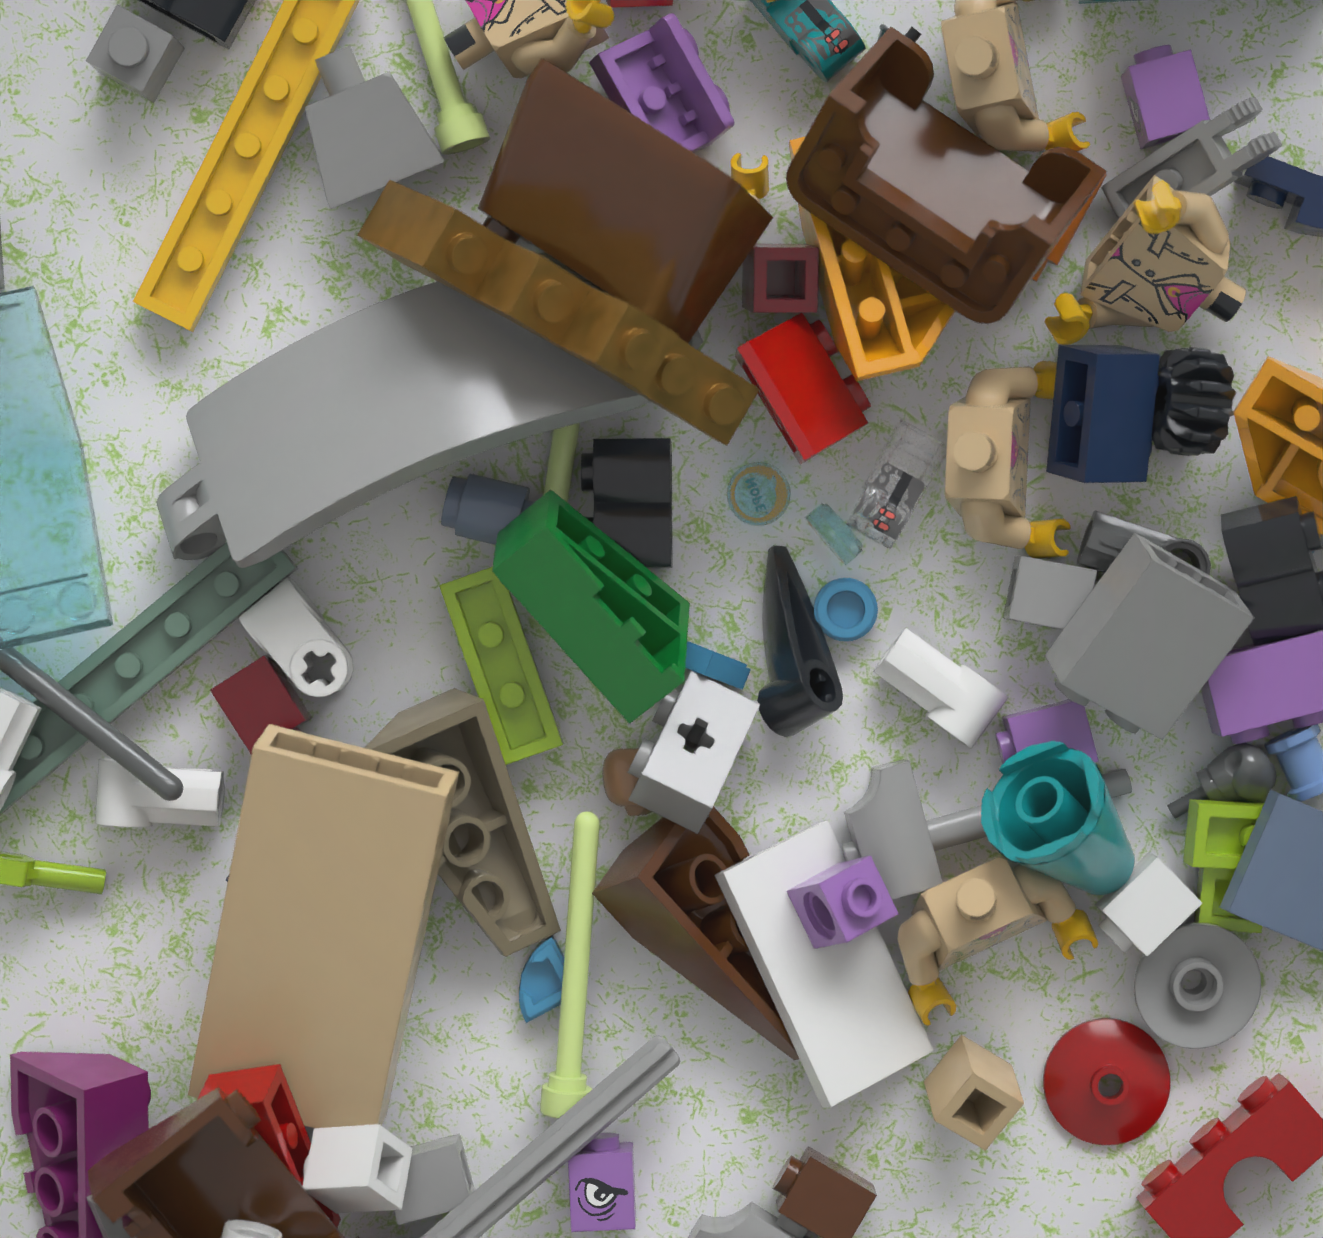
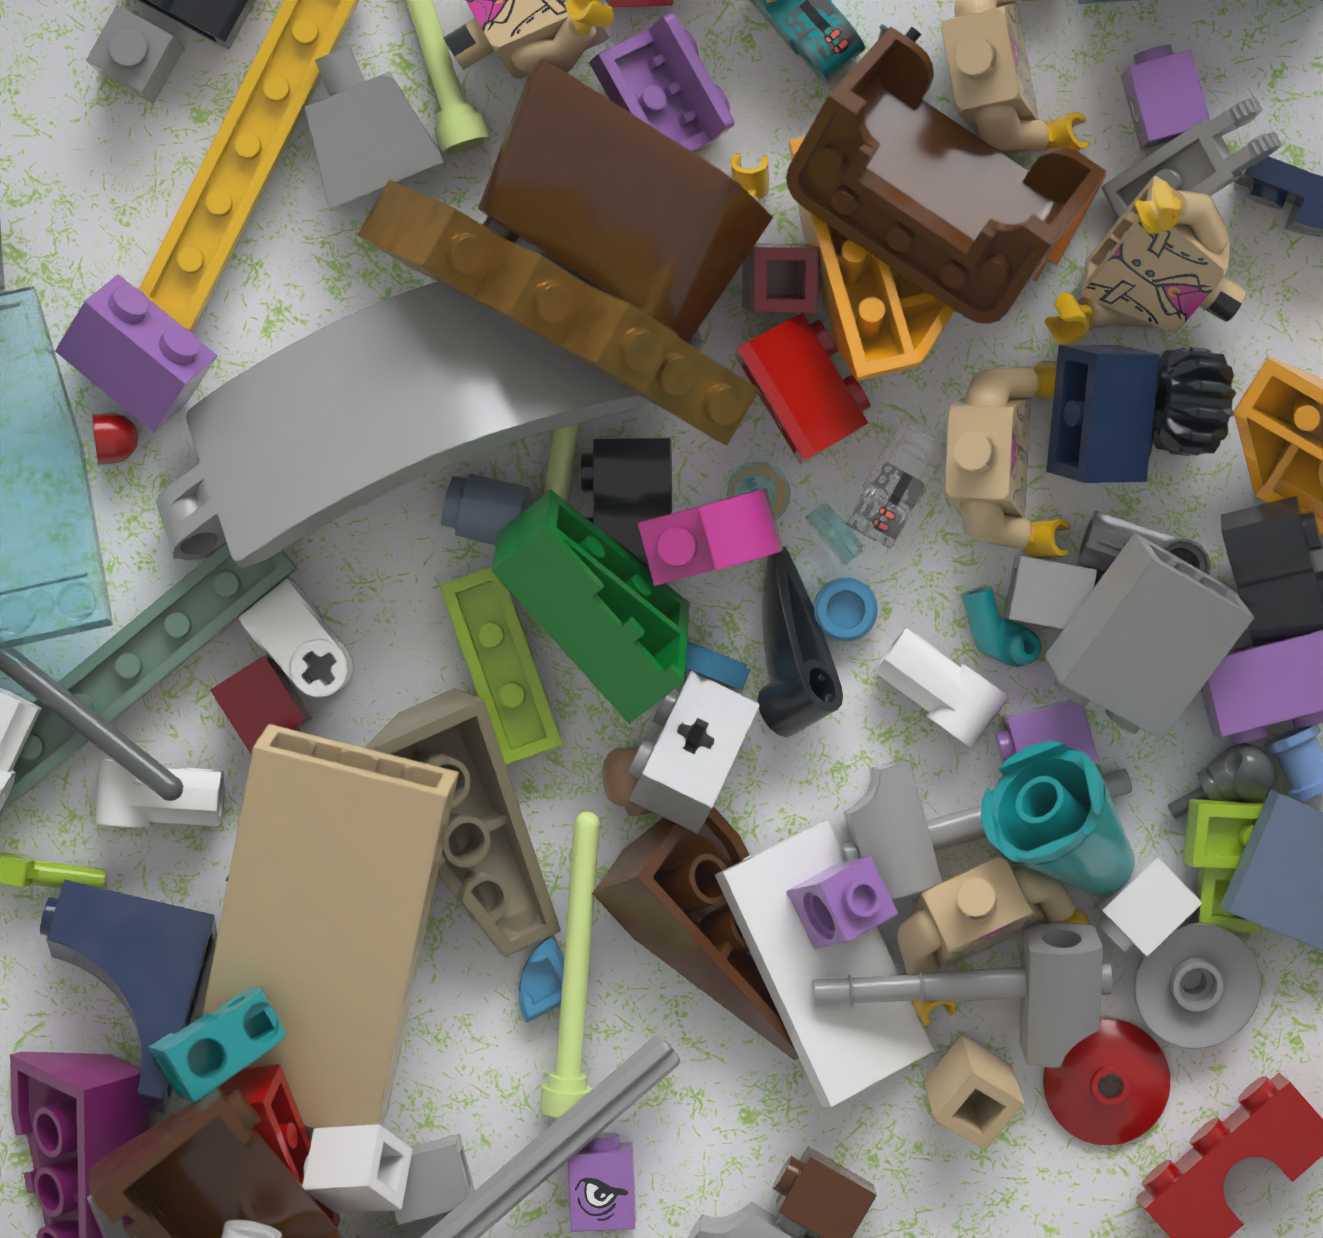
(114, 437): none -> red hinge
(135, 353): none -> medium lavender brick
(144, 954): none -> dark blue arch
(218, 1044): none -> teal leg
(710, 537): none -> dark pink brick
(998, 636): none -> teal arm
(1056, 986): none -> light grey piece

